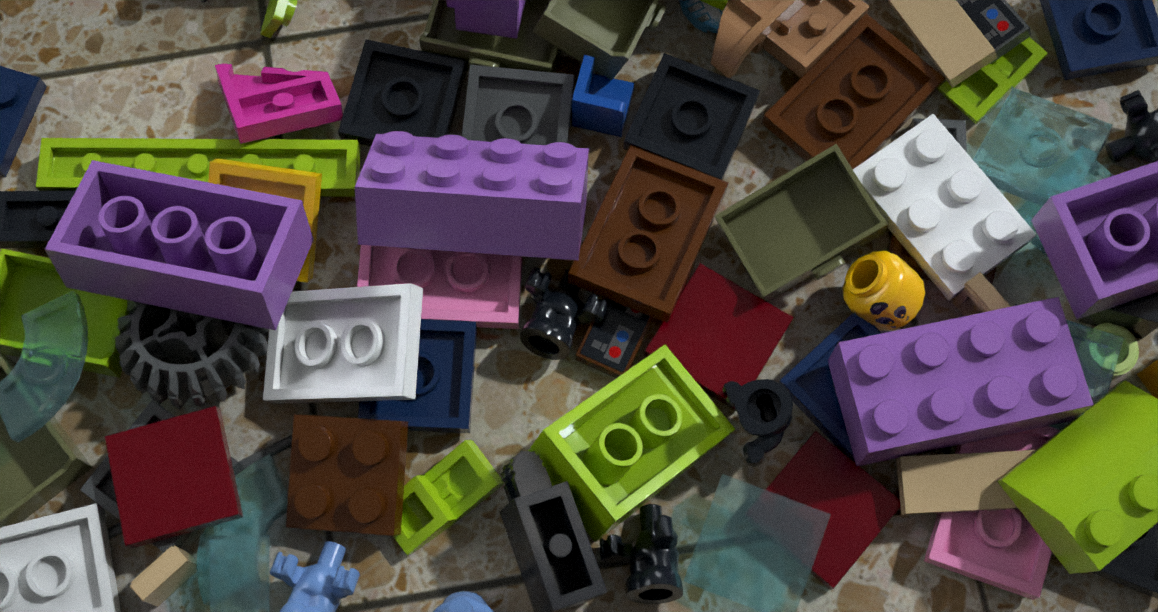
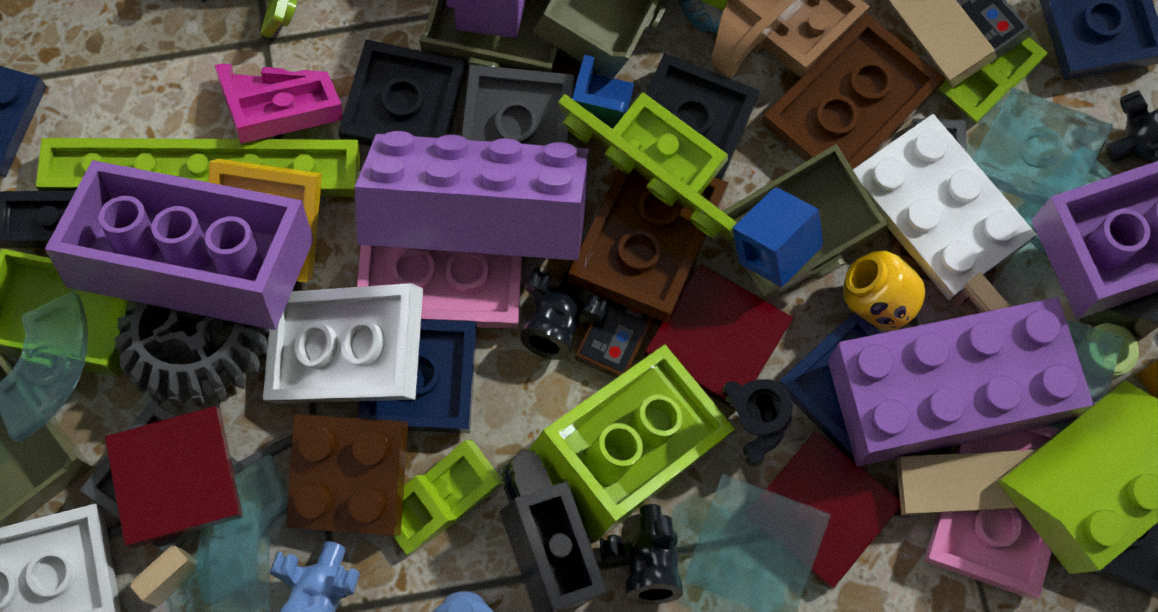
(663, 151): none -> lime bracket
(778, 236): none -> blue panel

